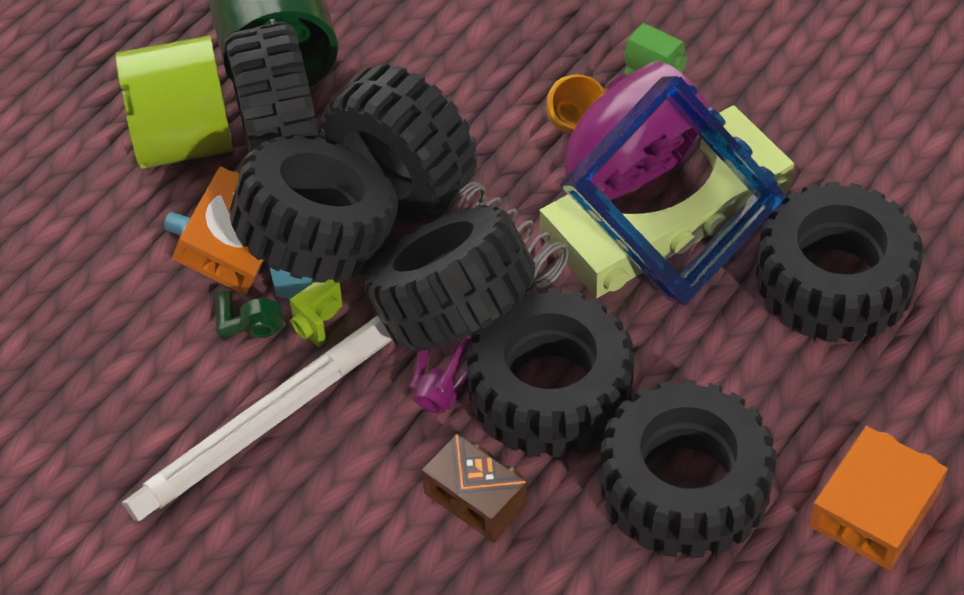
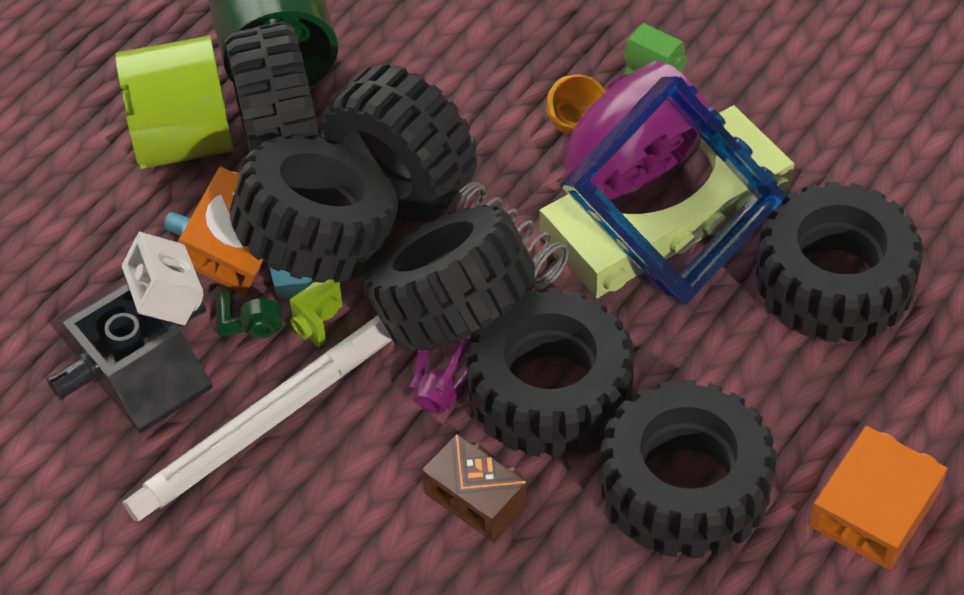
(132, 356): none -> black slope
(162, 279): none -> white brick

